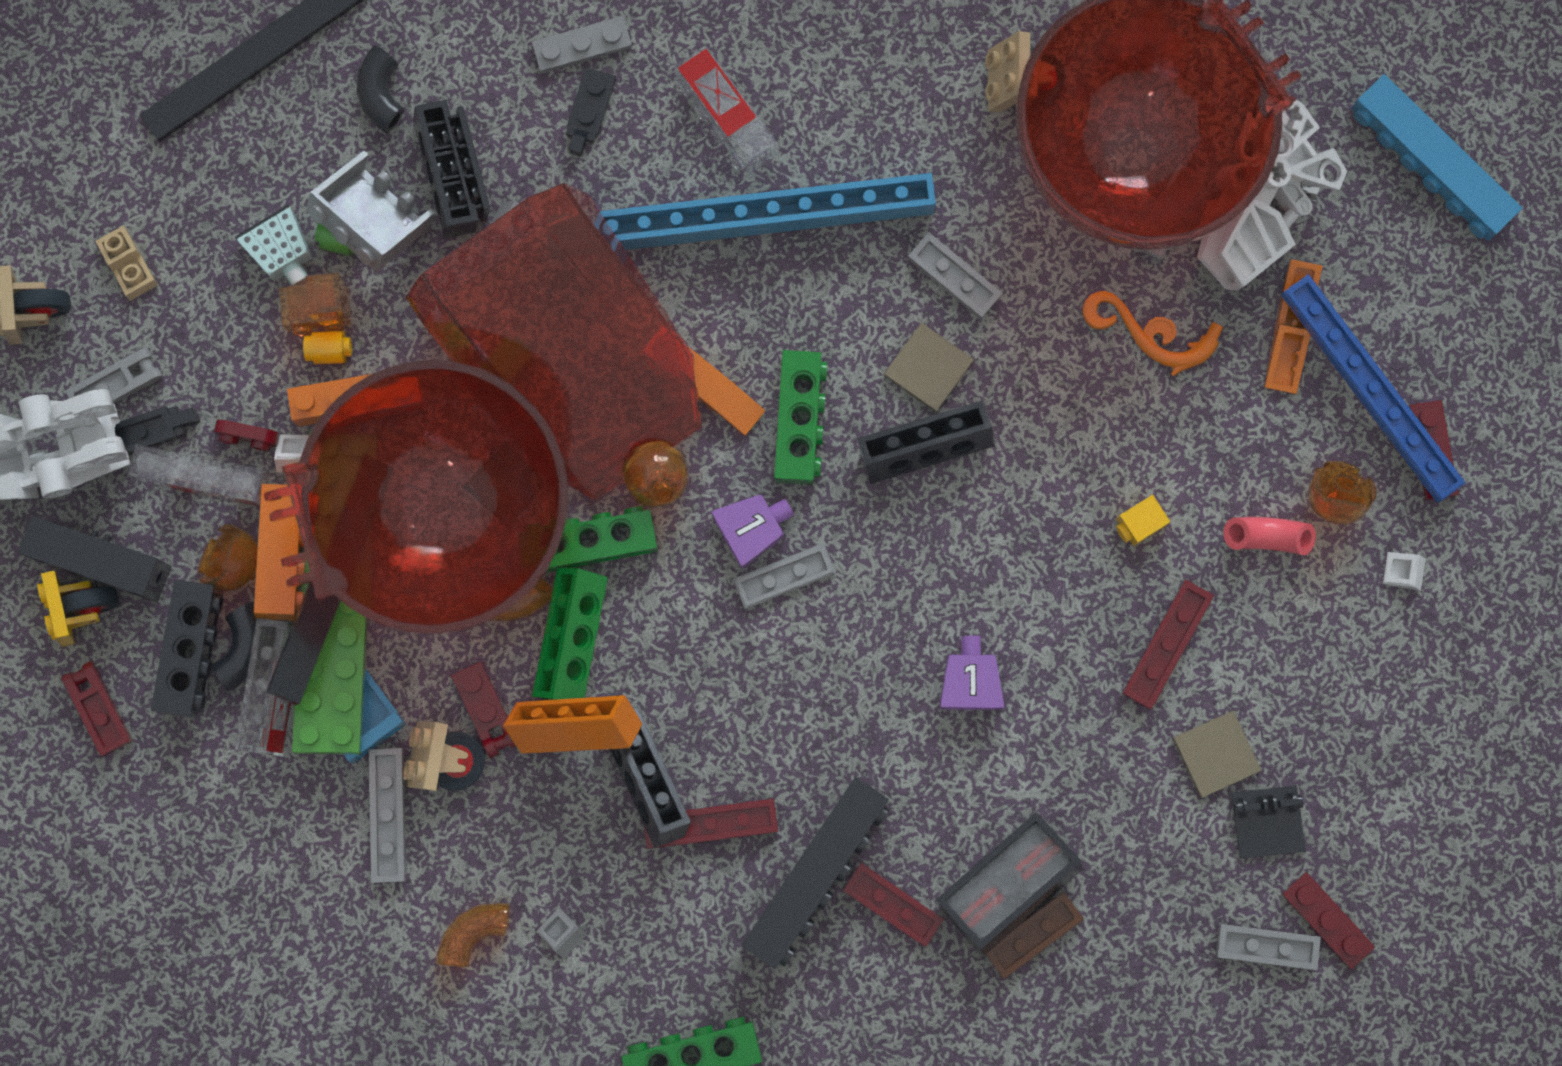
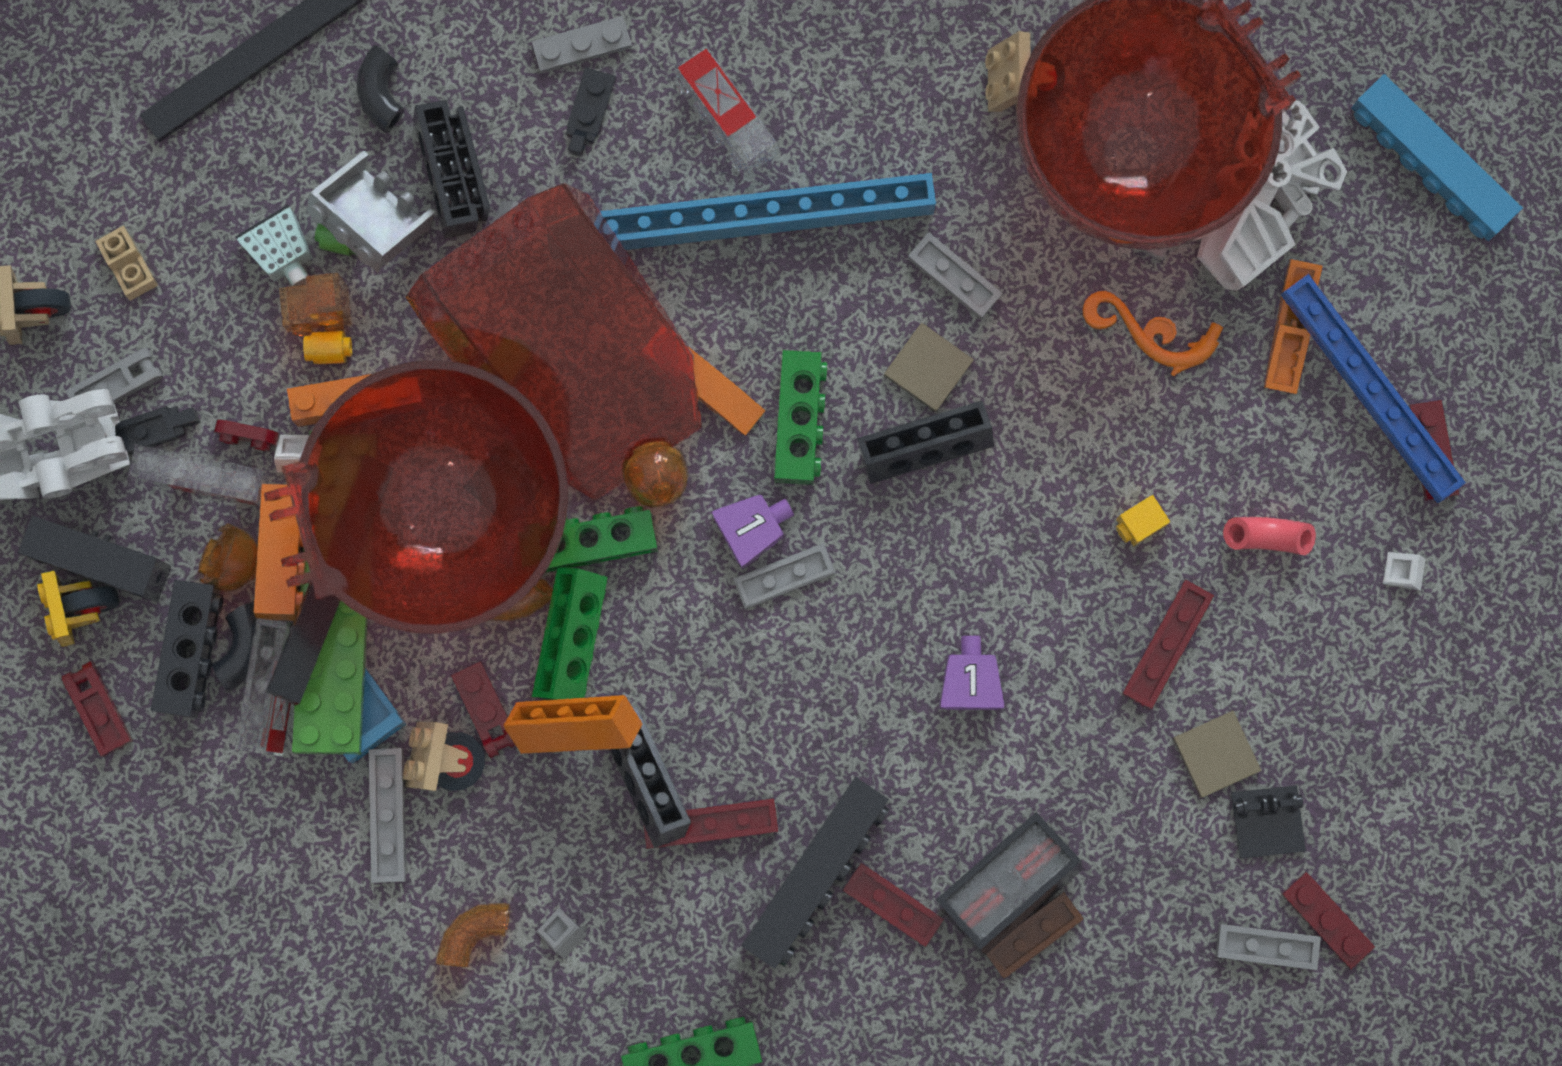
(1340, 493): clear orange cylinder -> none

